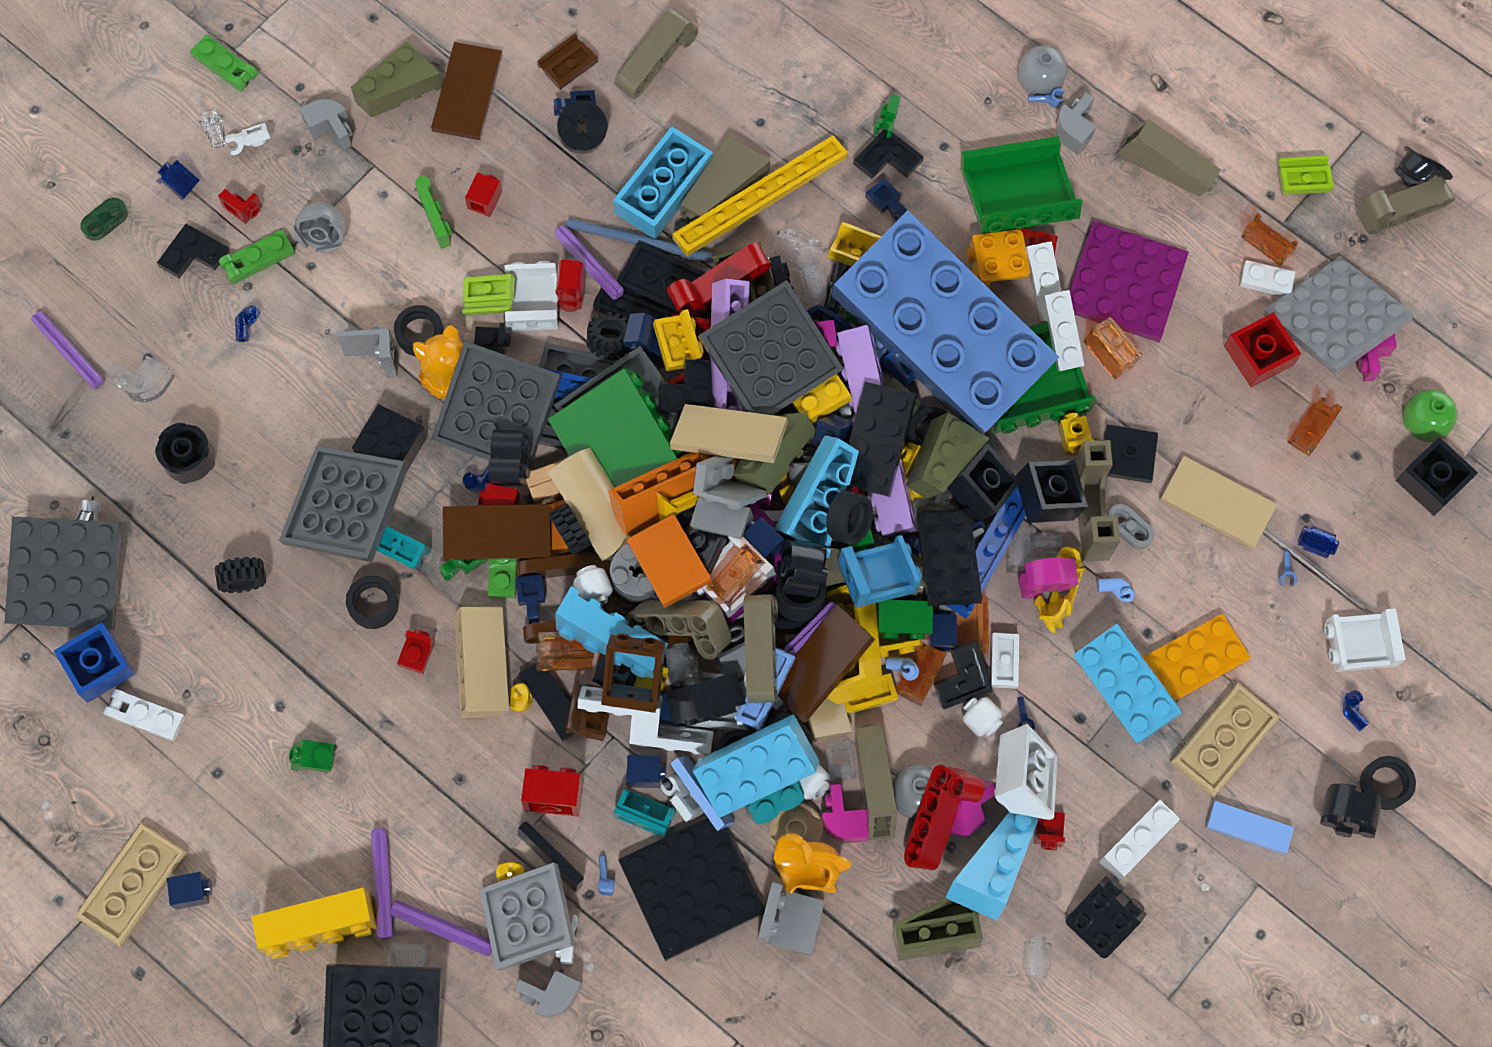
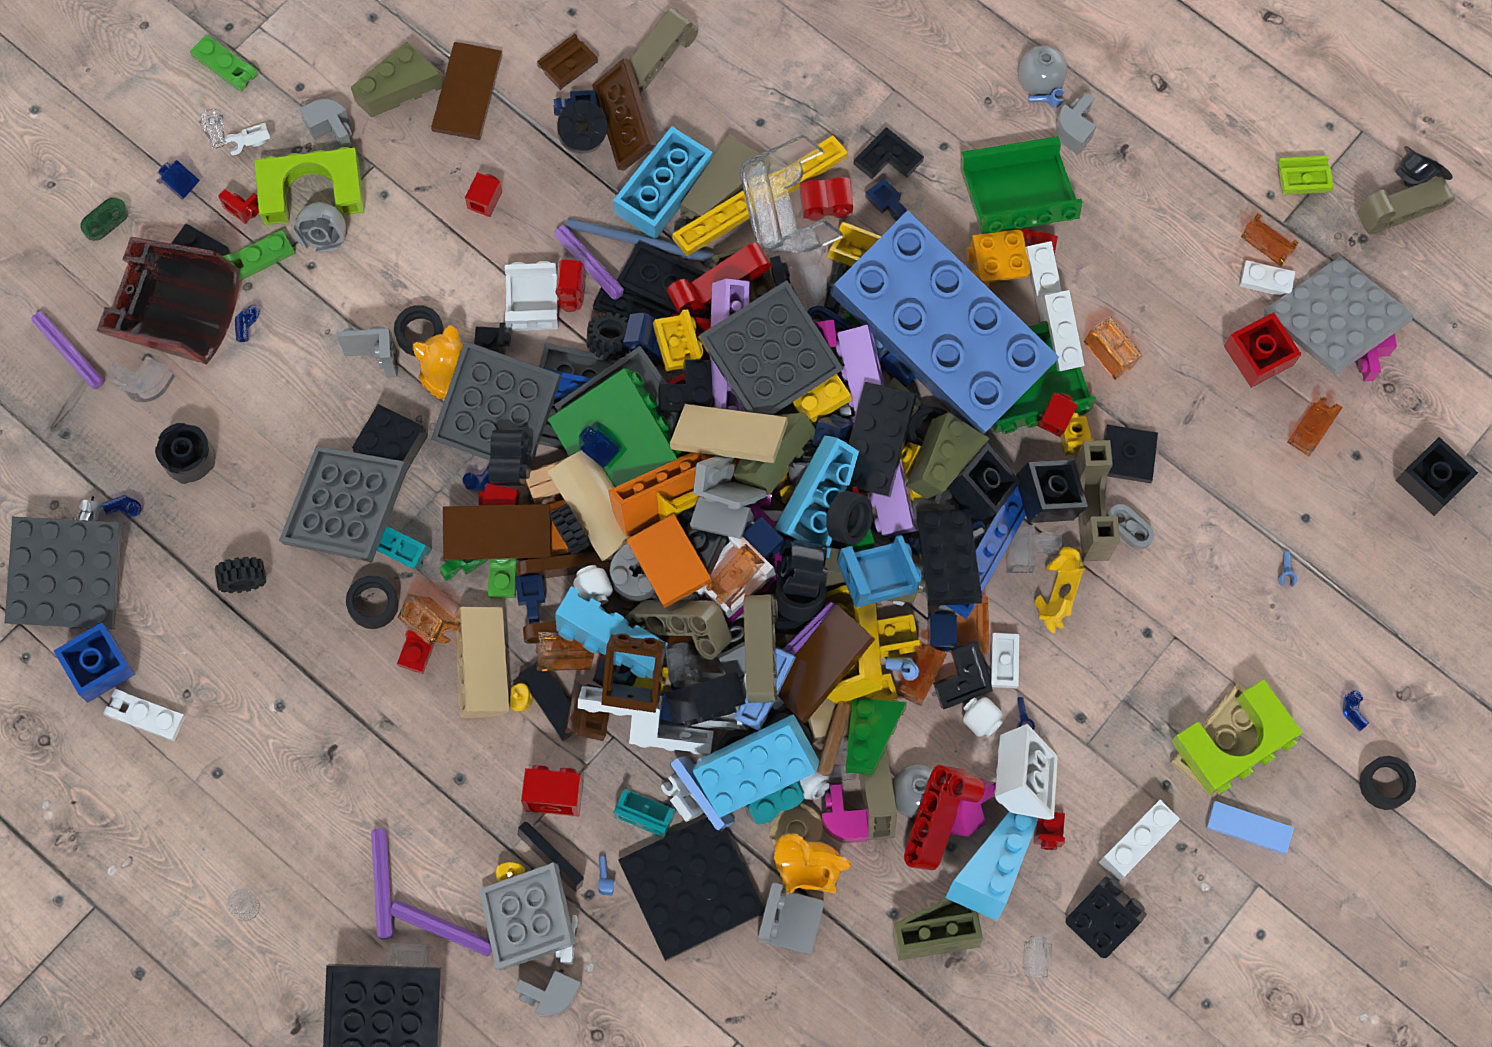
(124, 504): none -> clear blue arm
(131, 885): tan tile -> none
(173, 299): none -> clear smoke windscreen
(188, 890): dark blue brick -> none
(277, 174): none -> lime arch
(311, 756): green bracket -> none
(314, 923): yellow brick -> none
(427, 619): none -> clear orange hinge
(433, 211): bright green plate -> none
(488, 294): lime plate -> none
(598, 444): none -> clear blue bracket
(625, 114): none -> reddish brown tile
(645, 771): dark blue brick -> none
(769, 203): none -> clear windscreen
(826, 198): none -> red brick
(833, 738): none -> medium nougat axle
(869, 732): none -> green wing
(888, 116): green plate -> none
(904, 618): green brick -> none
(1047, 575): dark pink brick -> none
(1057, 414): none -> red brick
(1118, 587): light blue arm -> none
(1127, 280): magenta plate -> none
(1128, 684): medium azure brick -> none
(1169, 158): dark tan slope -> none
(1198, 657): light orange plate -> none
(1217, 769): none -> lime arch
(1218, 502): tan tile -> none
(1318, 541): clear blue brick -> none
(1351, 810): black brick -> none
(1364, 641): white panel -> none
(1430, 415): bright green cylinder -> none

